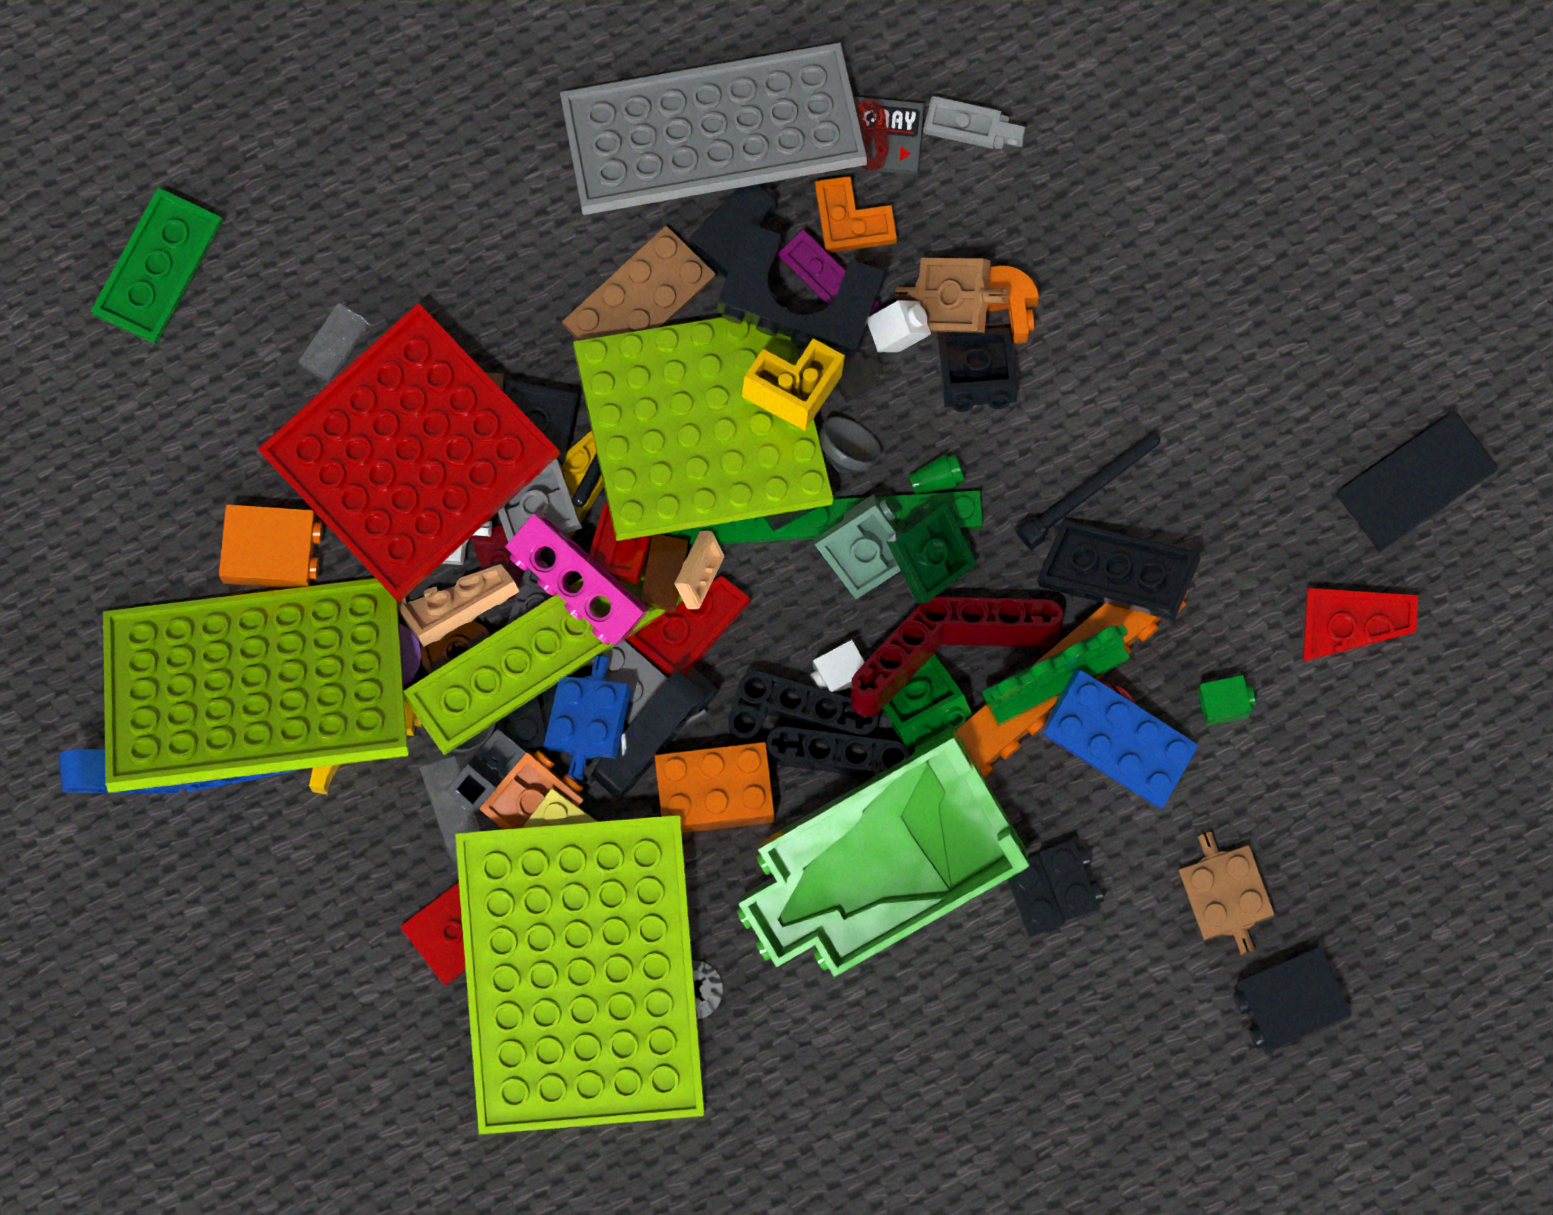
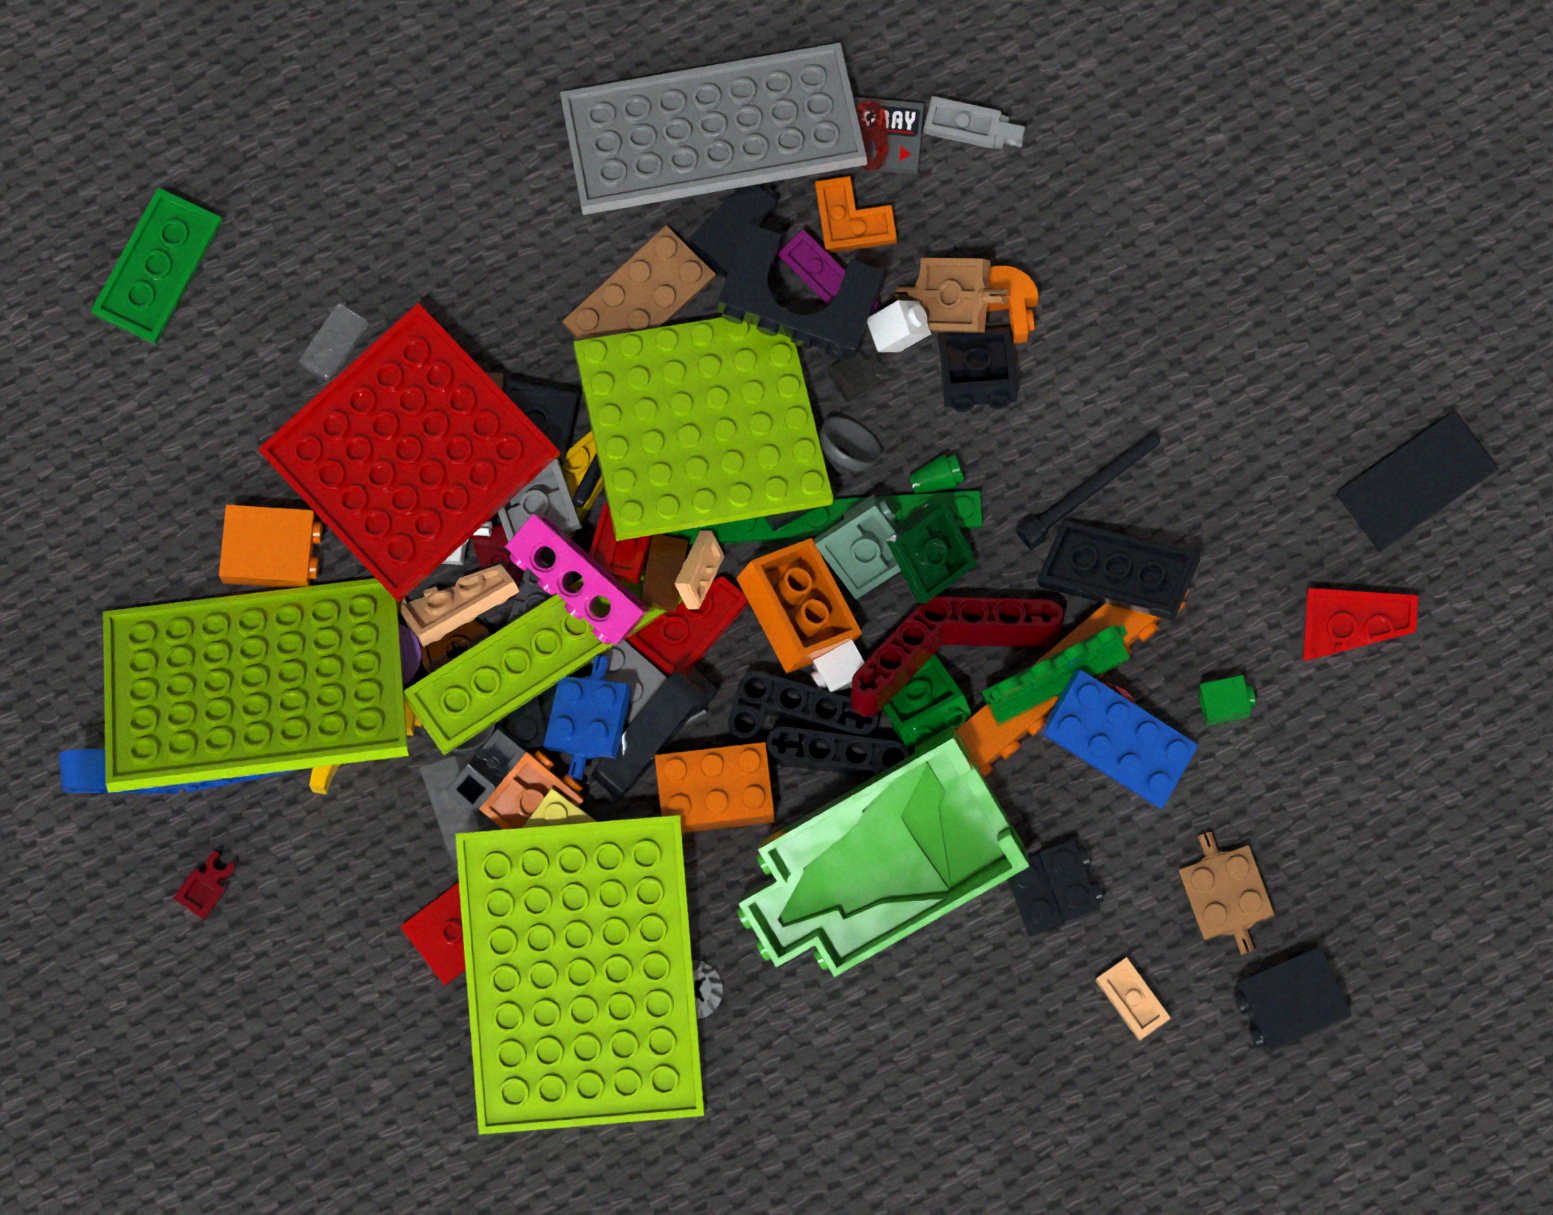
(202, 891): none -> dark red plate
(792, 390): yellow brick -> none
(798, 604): none -> orange brick
(1133, 999): none -> light nougat plate

